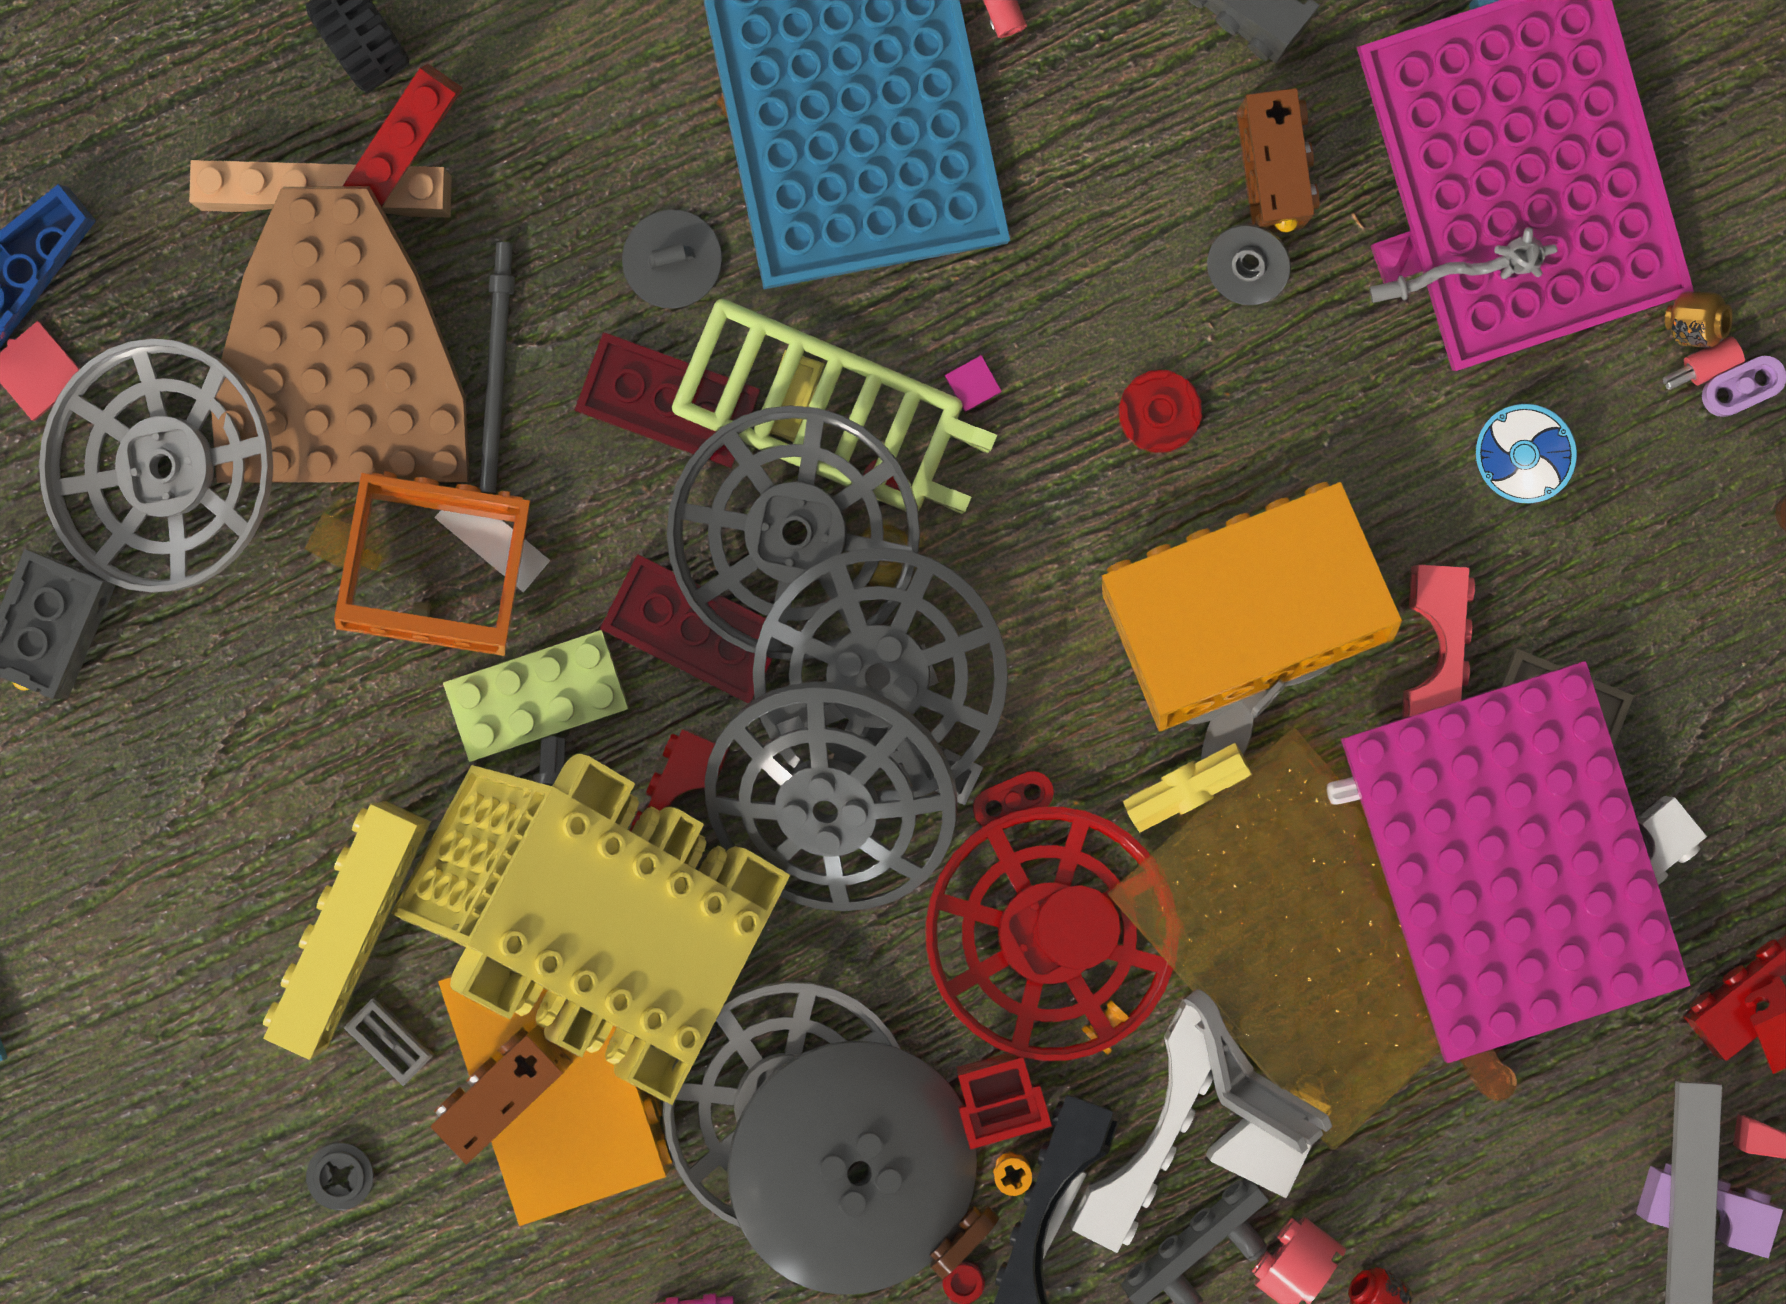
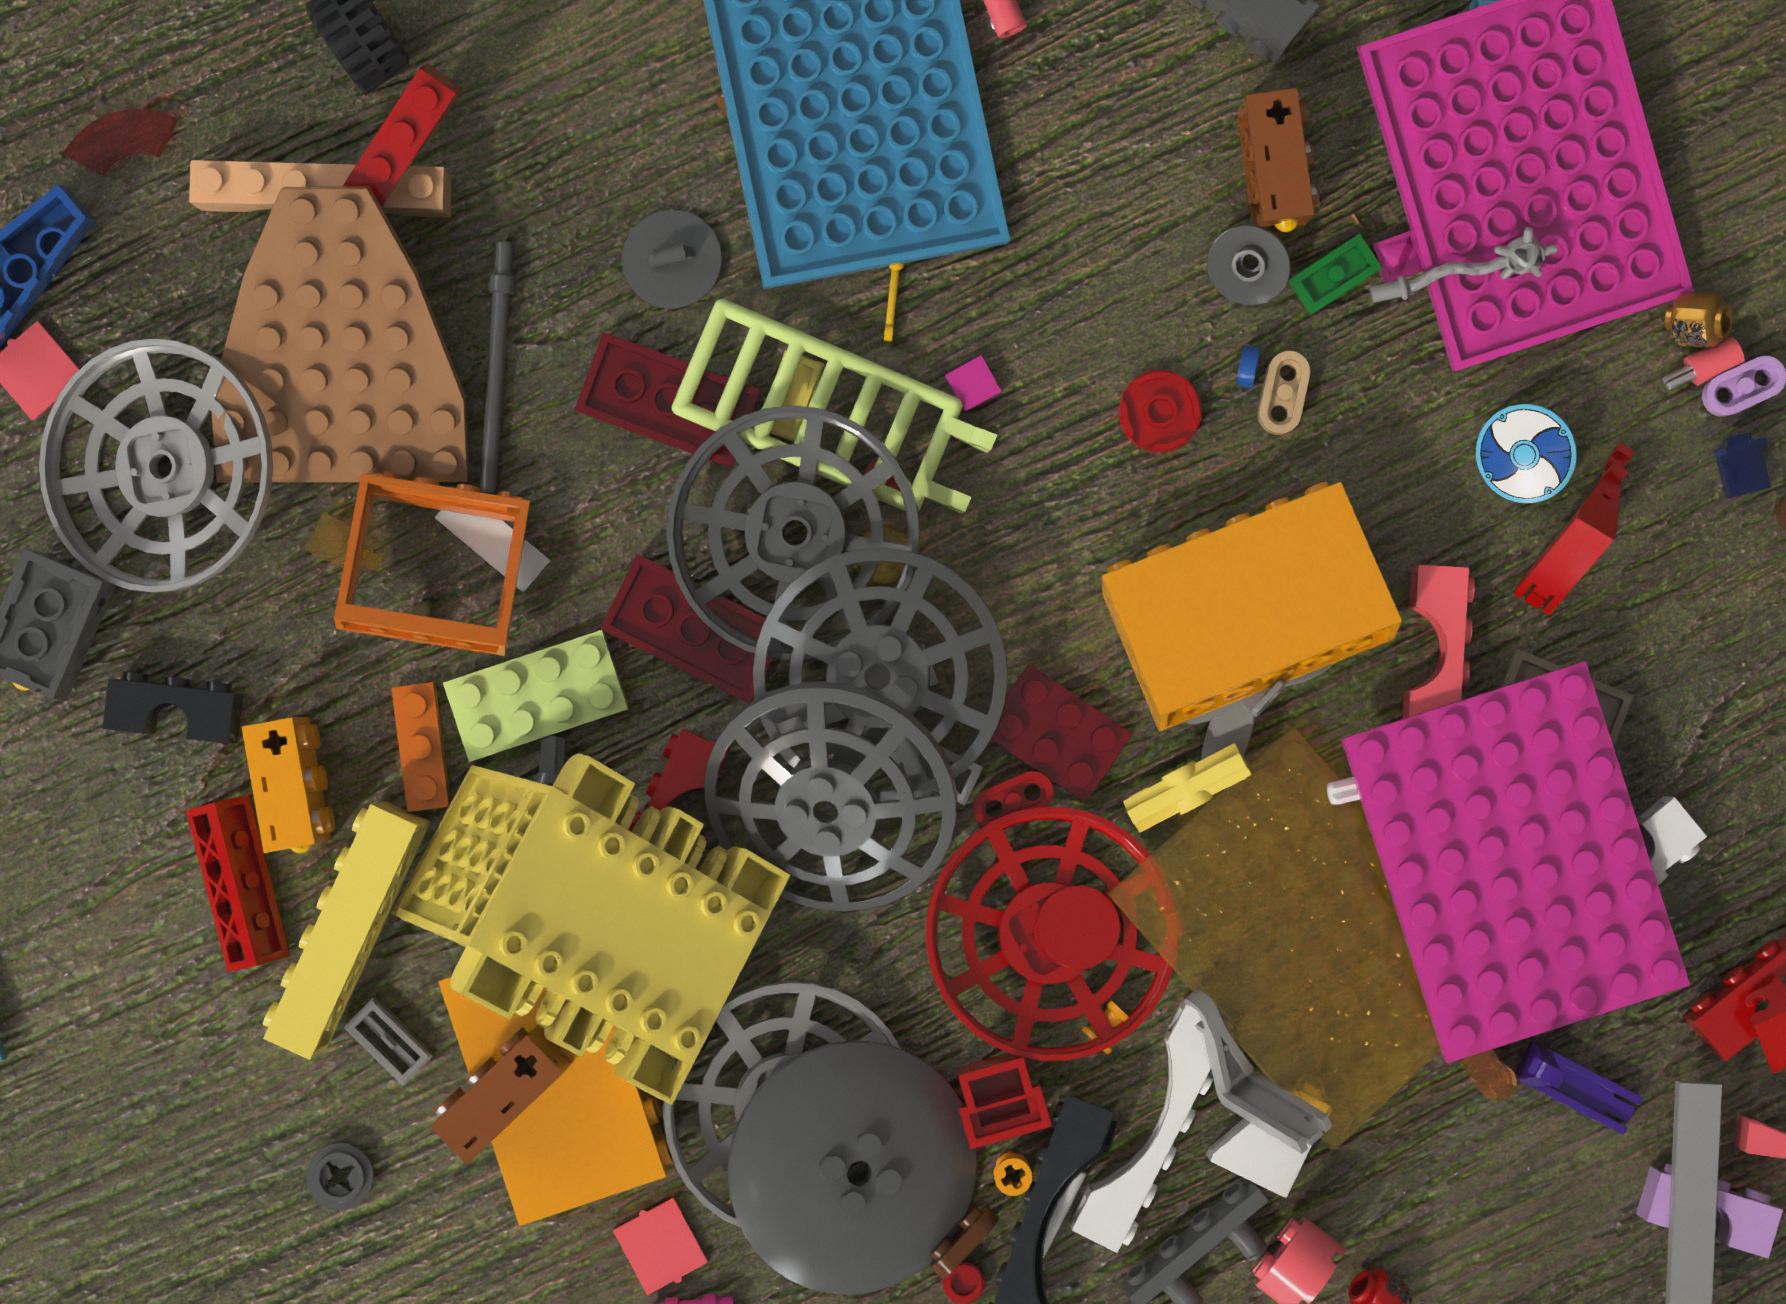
(120, 135): none -> clear red tile
(210, 712): none -> black arch
(242, 882): none -> red fence
(288, 784): none -> light orange piece
(421, 746): none -> orange plate
(660, 1245): none -> coral piece
(889, 325): none -> yellow hinge
(1058, 733): none -> dark red plate
(1248, 366): none -> blue tile
(1284, 394): none -> tan plate
(1335, 274): none -> green plate
(1575, 1086): none -> dark purple hinge
(1580, 540): none -> red hinge
(1742, 465): none -> clear blue bracket

